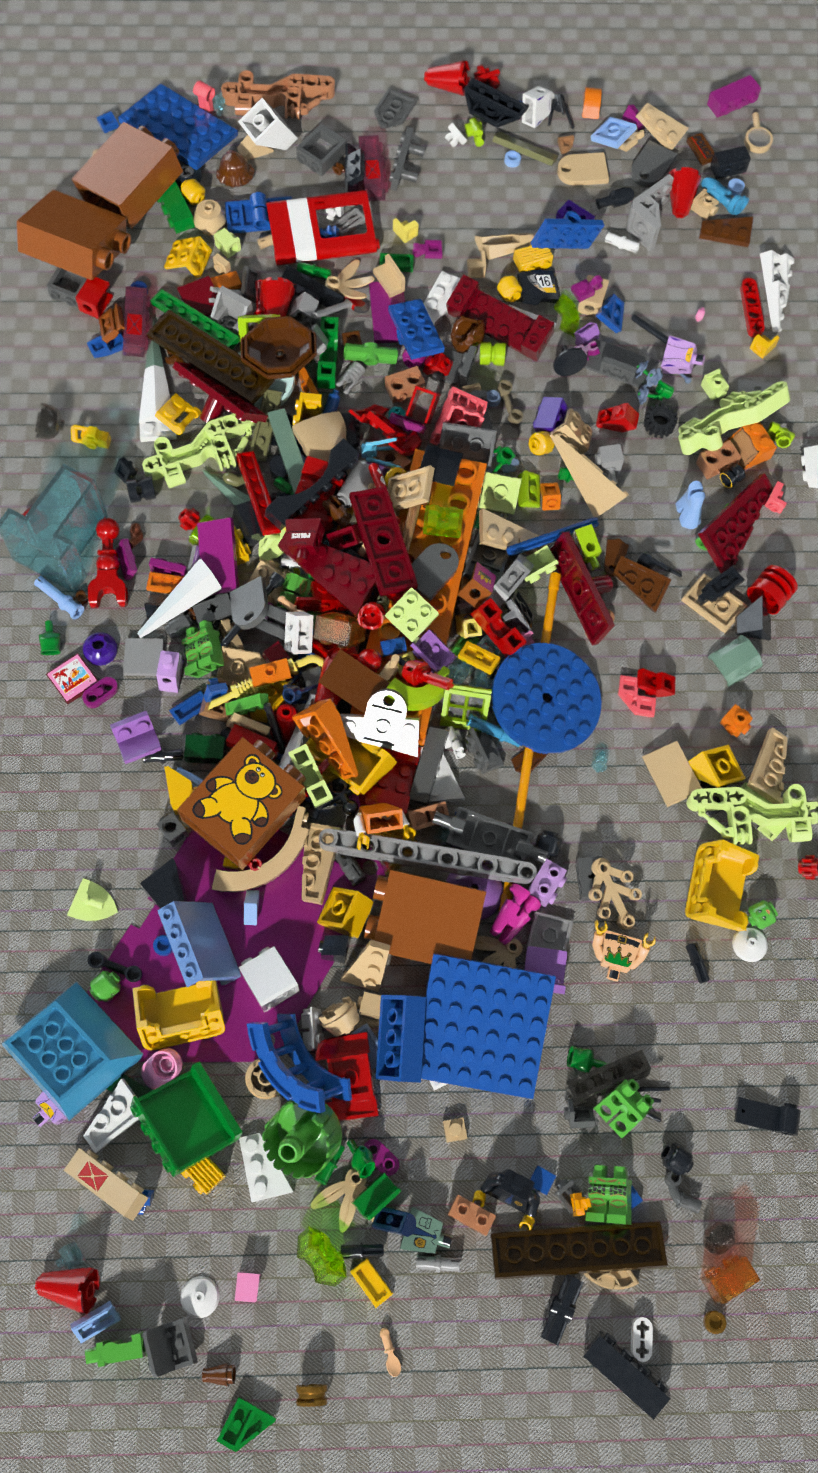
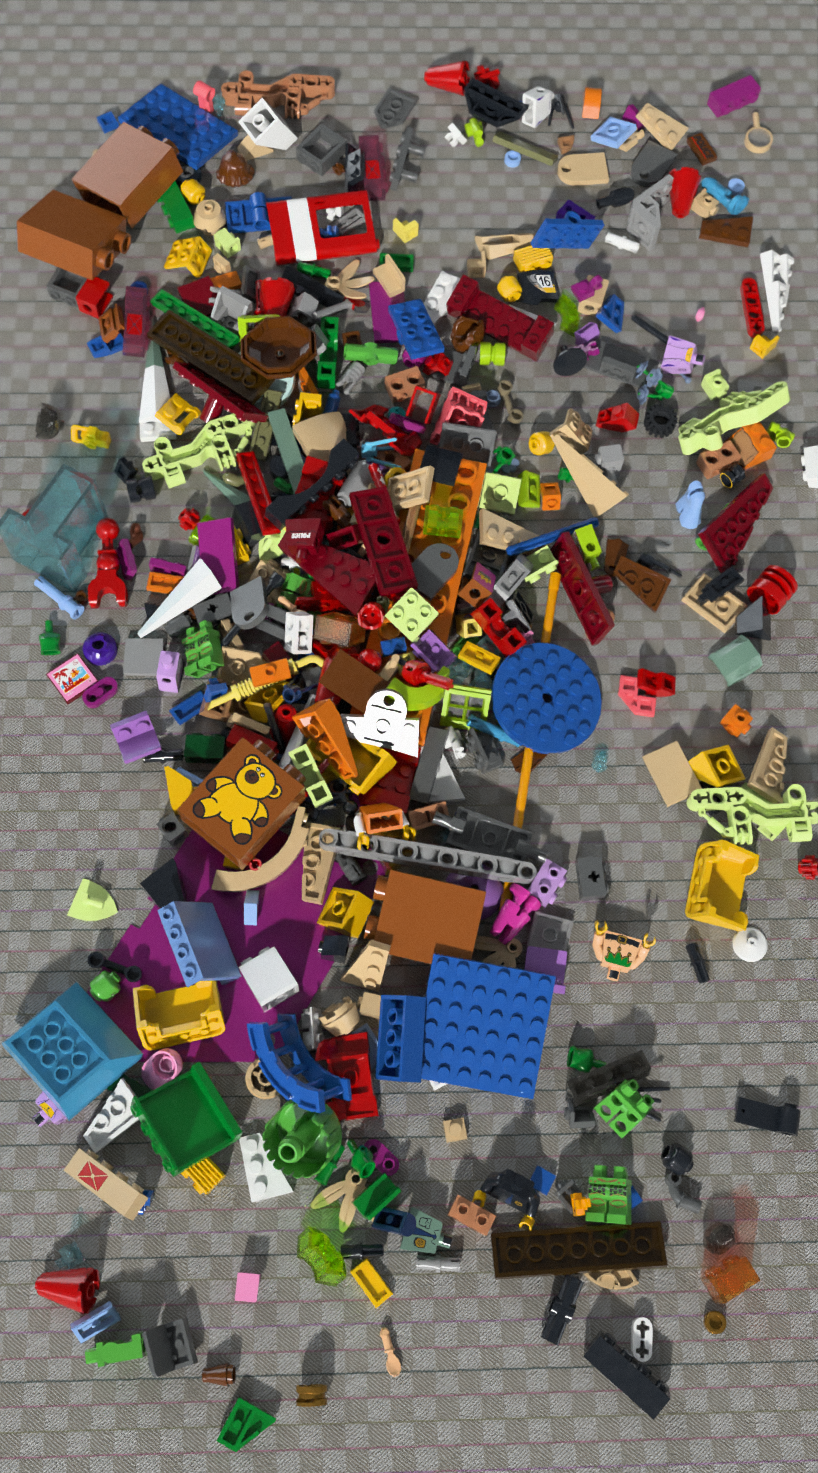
(162, 945): blue tile -> none
(200, 1297): white piece -> none
(247, 704): bright green piece -> none
(431, 249): magenta plate -> none
(549, 842): black head -> none
(550, 414): brick -> none
(612, 892): tan plant -> none
(730, 162): black brick -> none
(762, 914): bright green head -> none
(774, 502): coral bracket -> none

